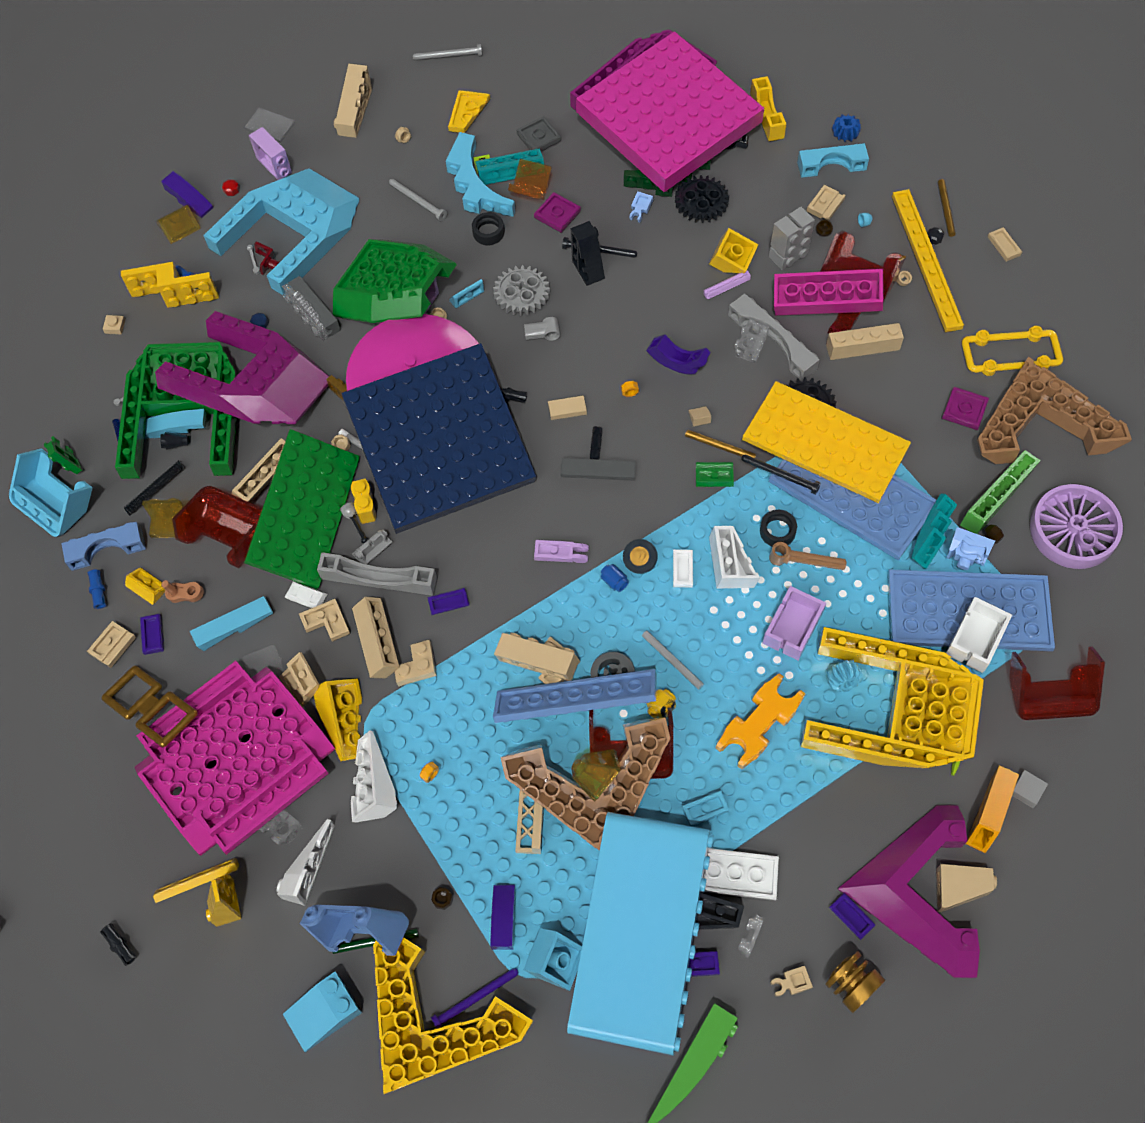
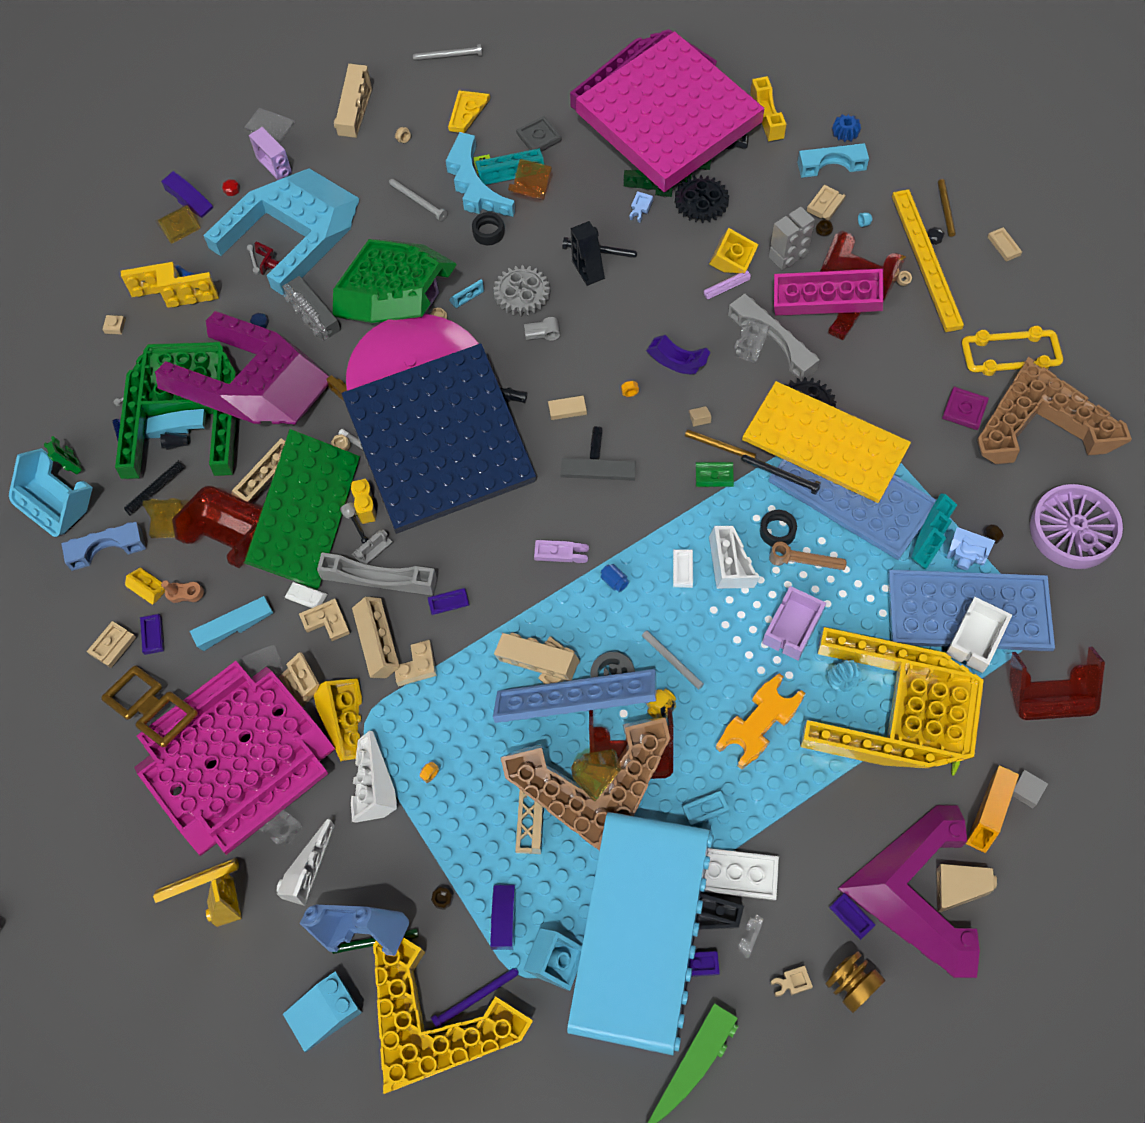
(96, 589): blue pin -> none
(118, 944): black pin -> none
(557, 212): magenta plate -> none
(640, 556): black wheel -> none
(864, 341): tan brick -> none
(999, 493): bright green slope -> none

